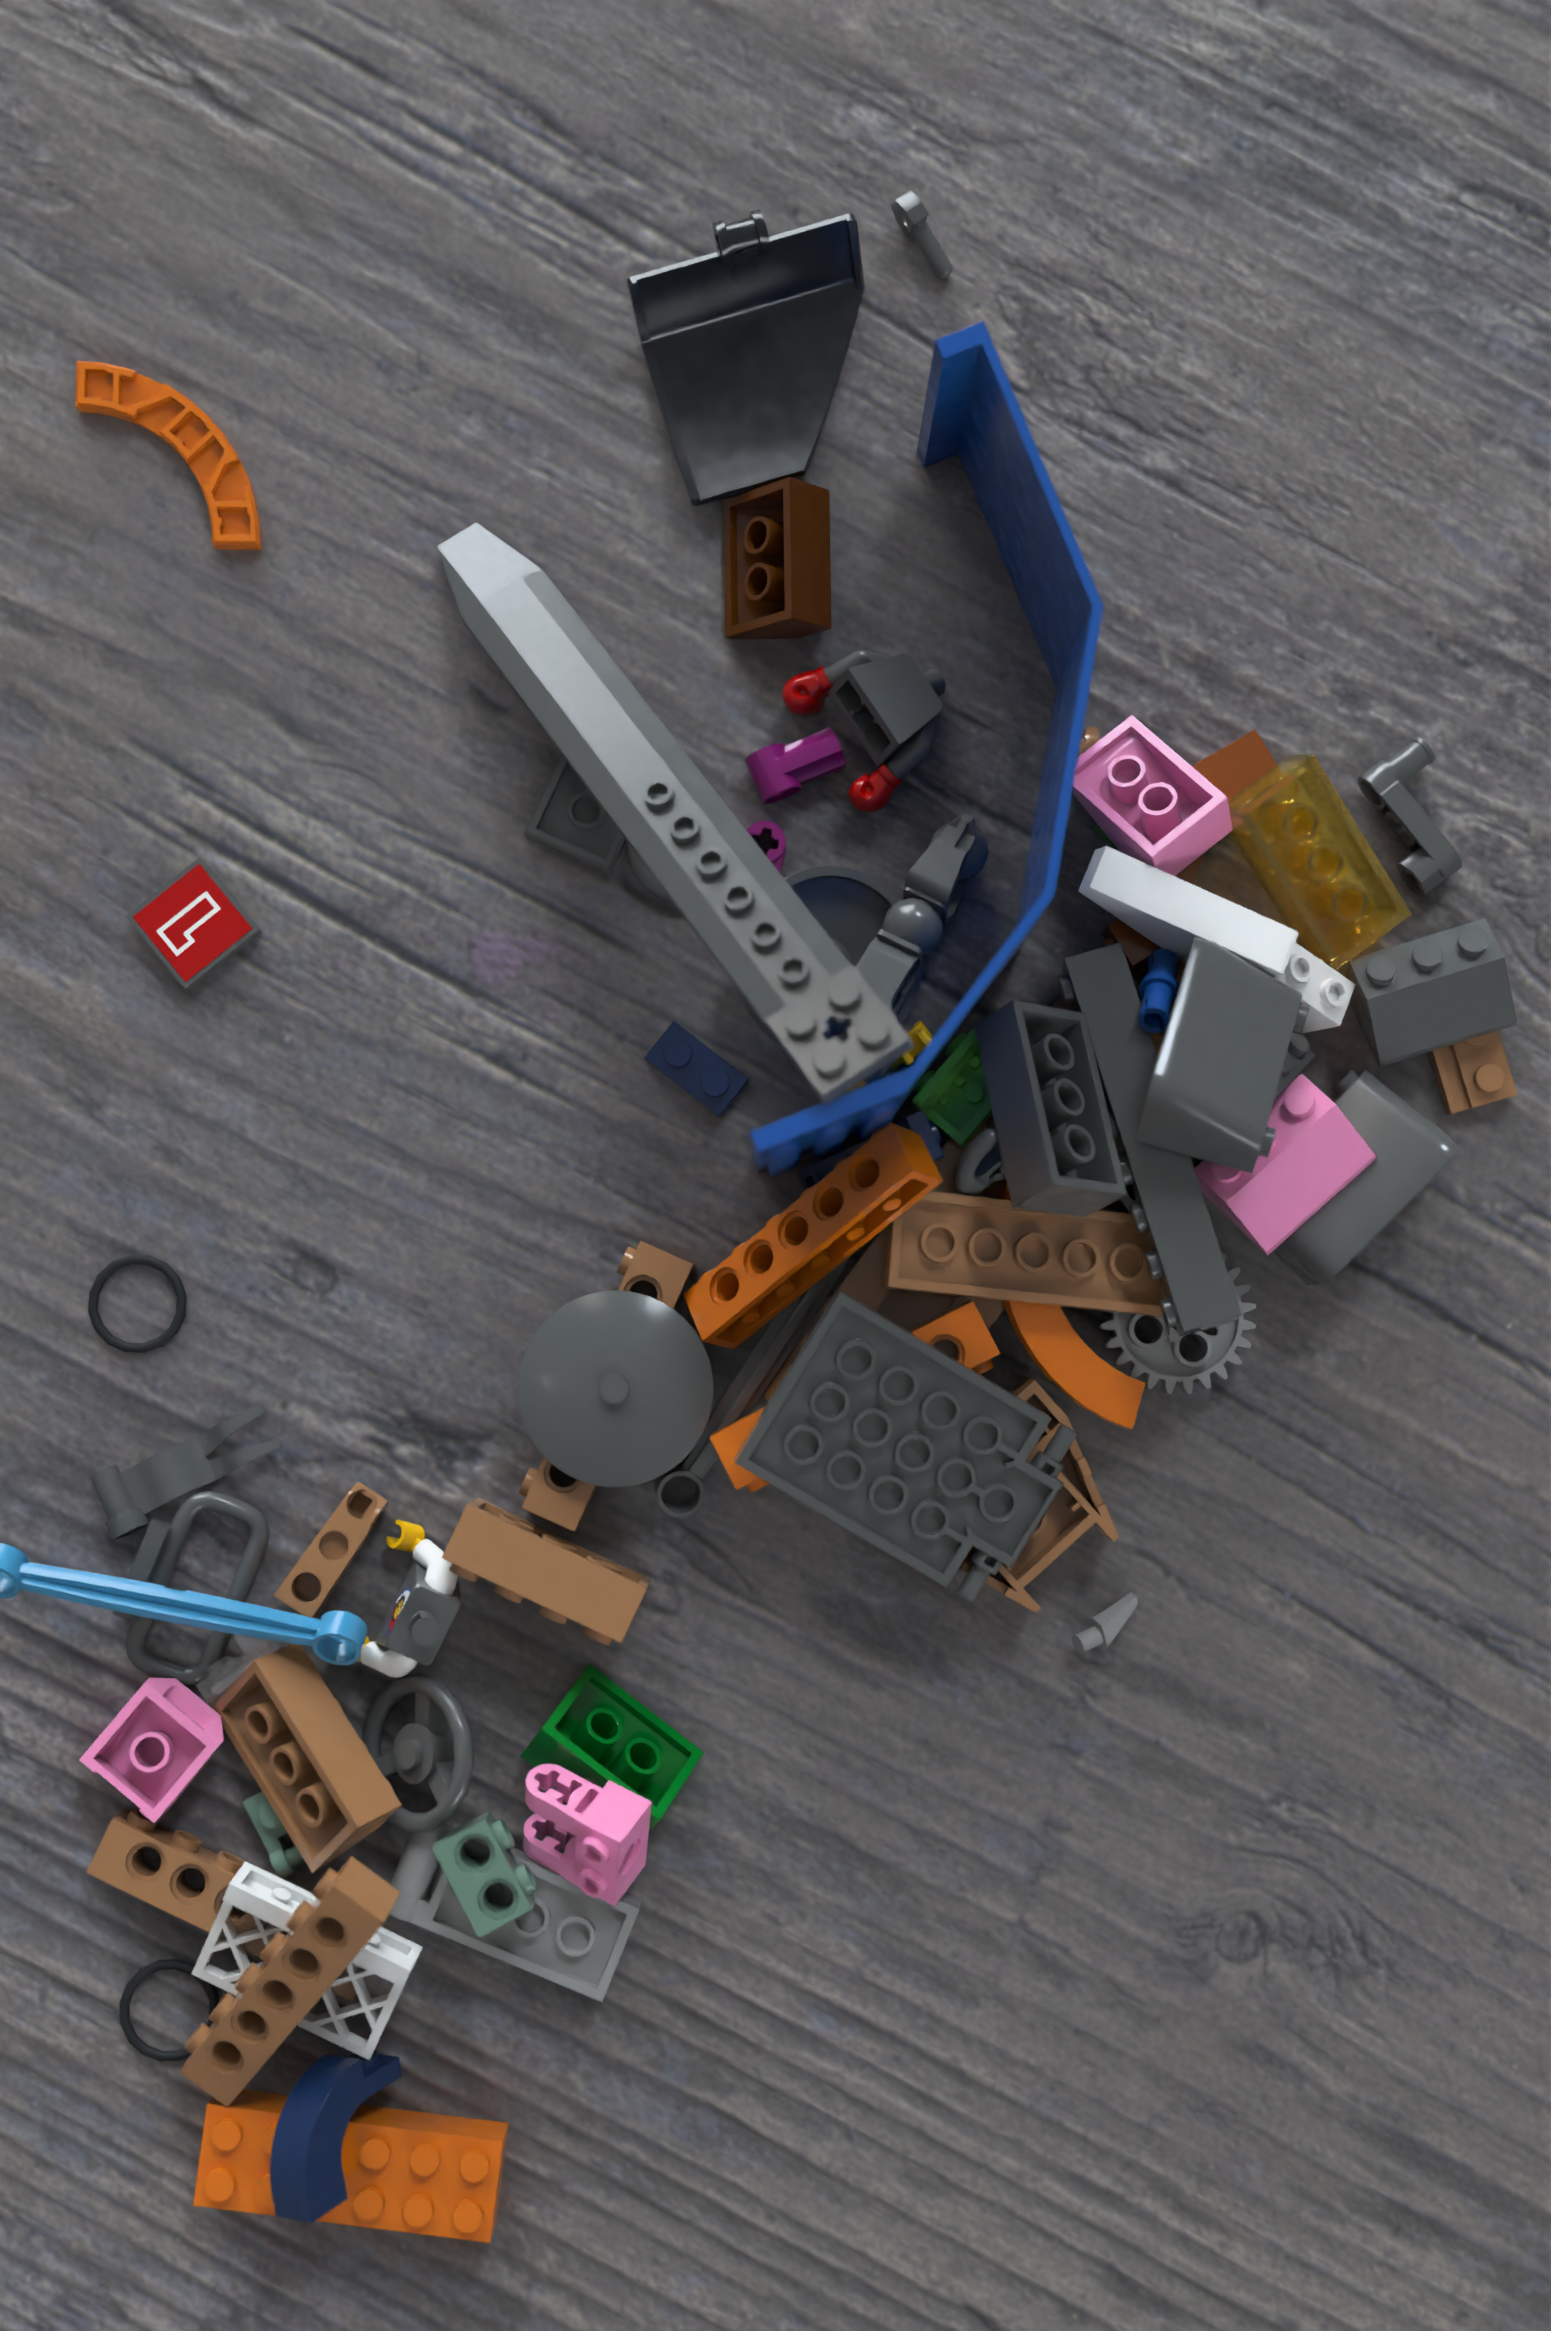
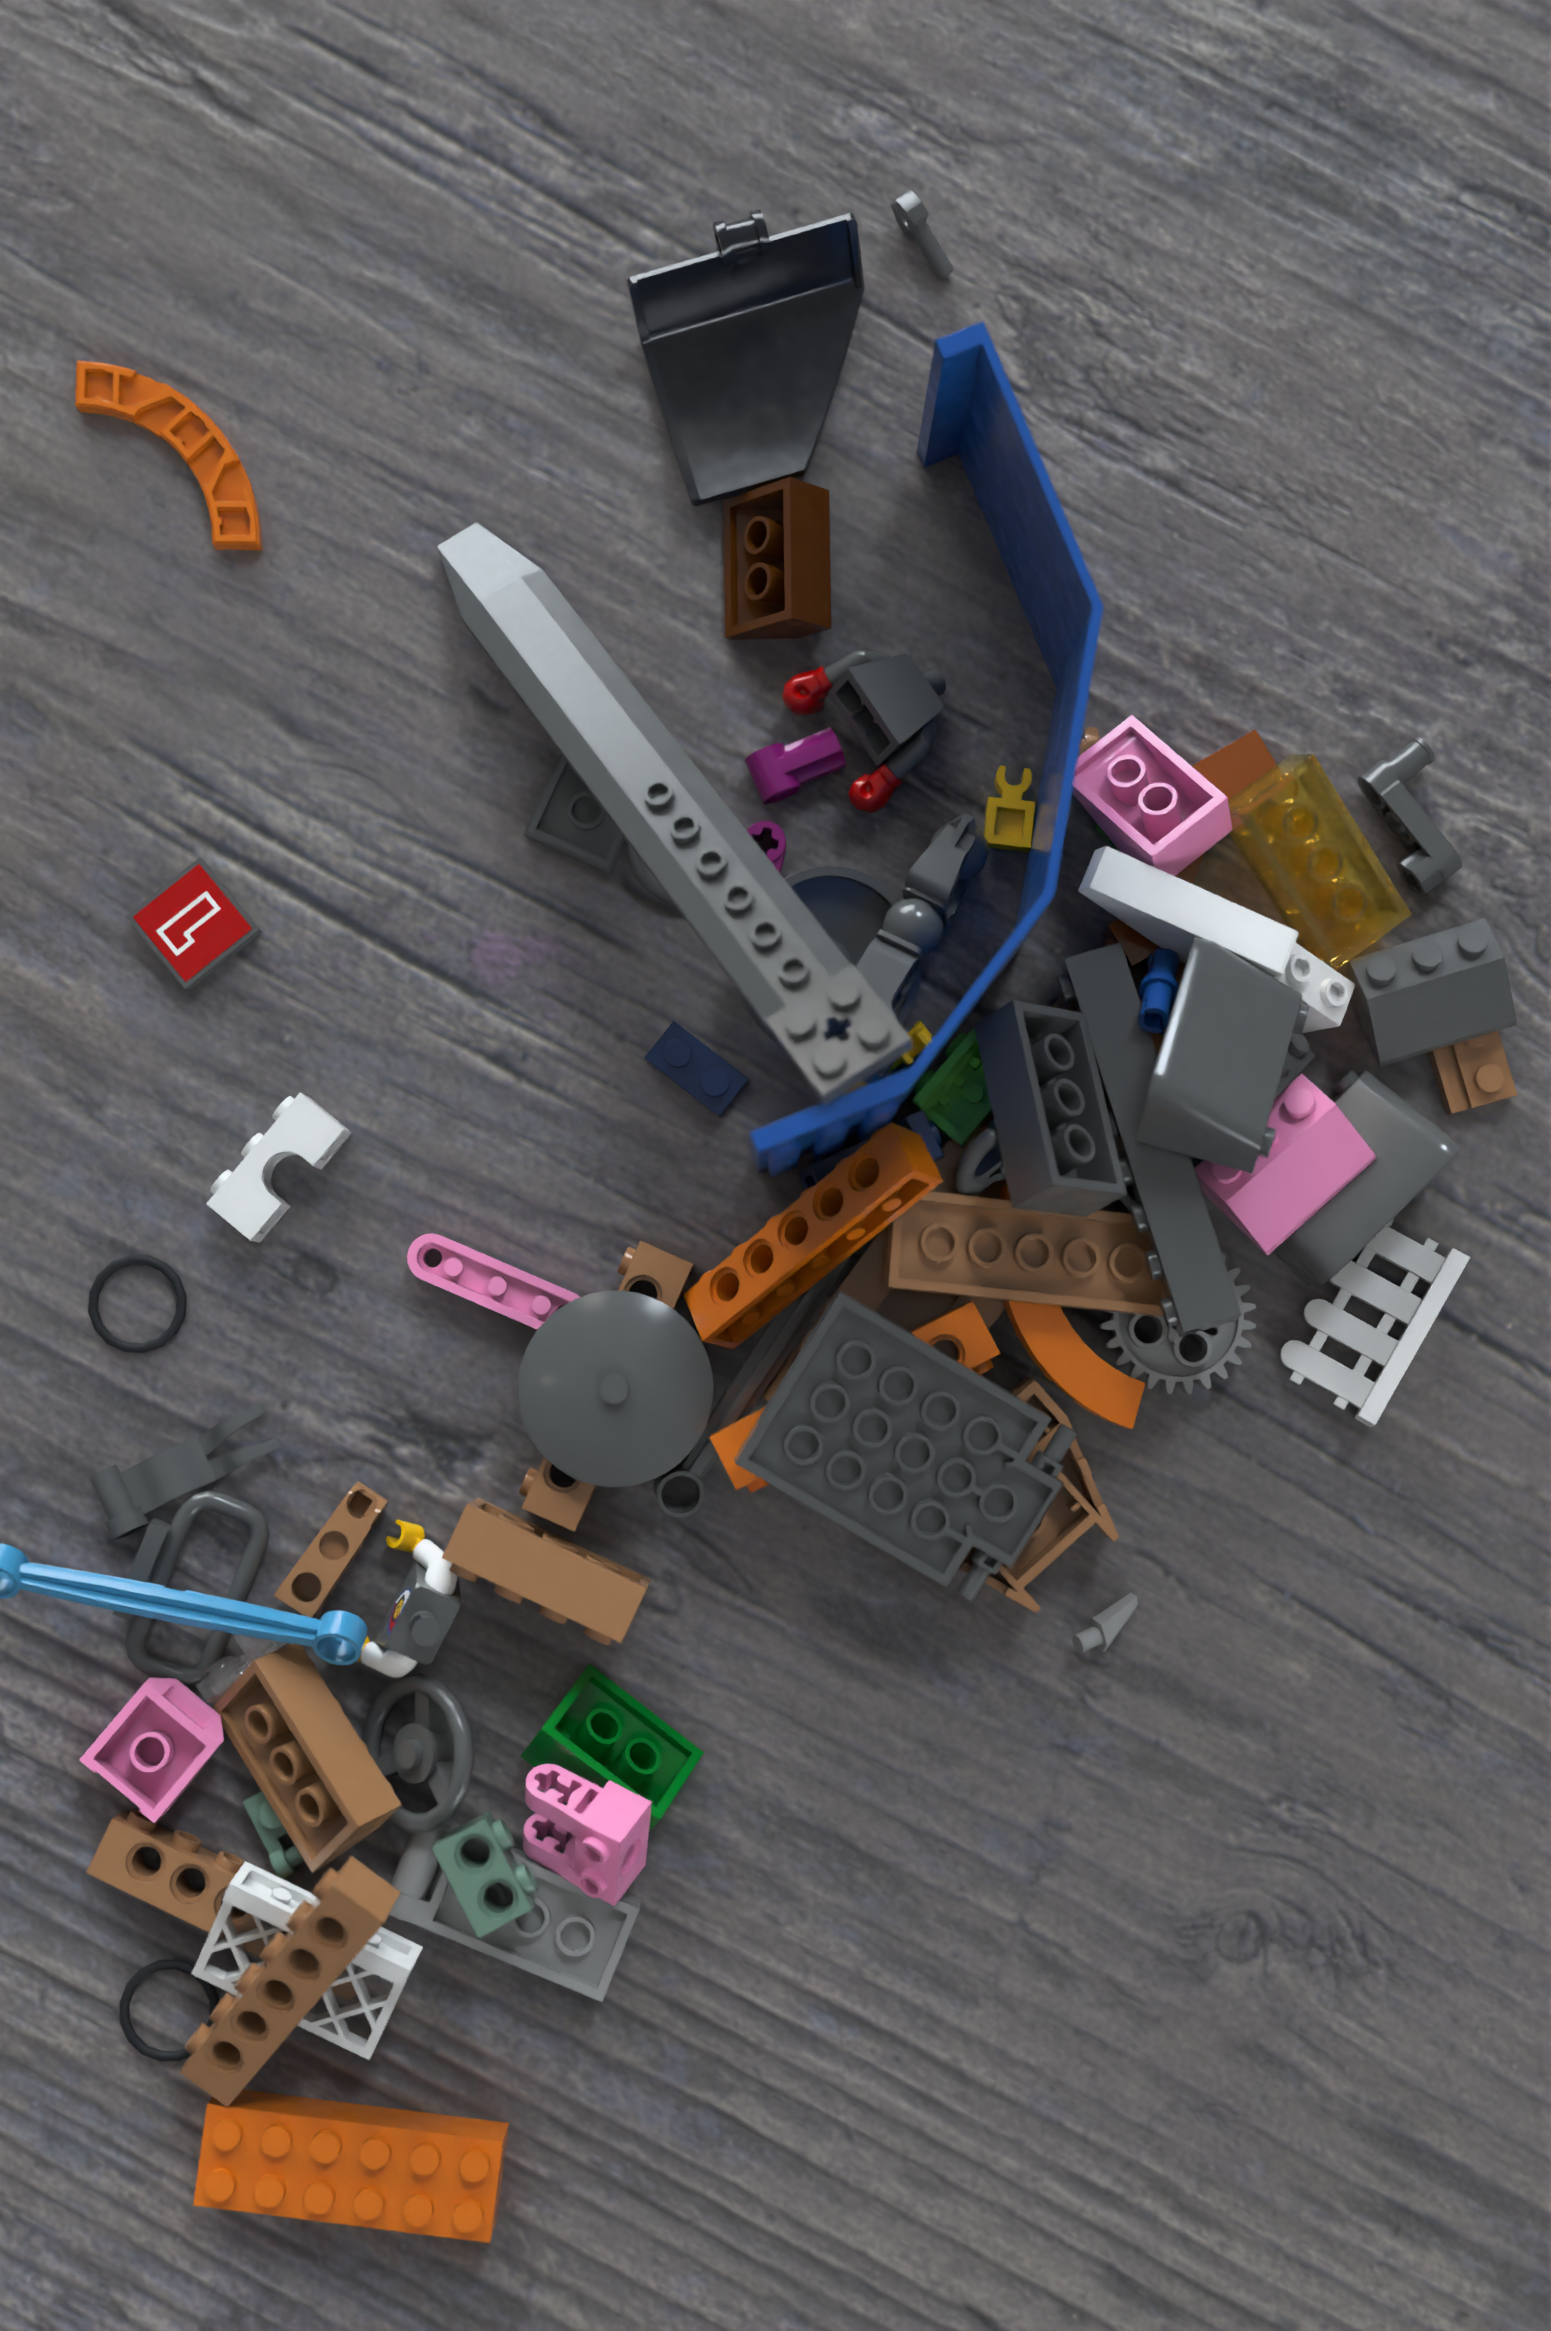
(247, 1193): none -> white arch
(311, 2129): dark blue arch -> none
(487, 1281): none -> bright pink plate
(1009, 818): none -> yellow plate
(1371, 1342): none -> white fence

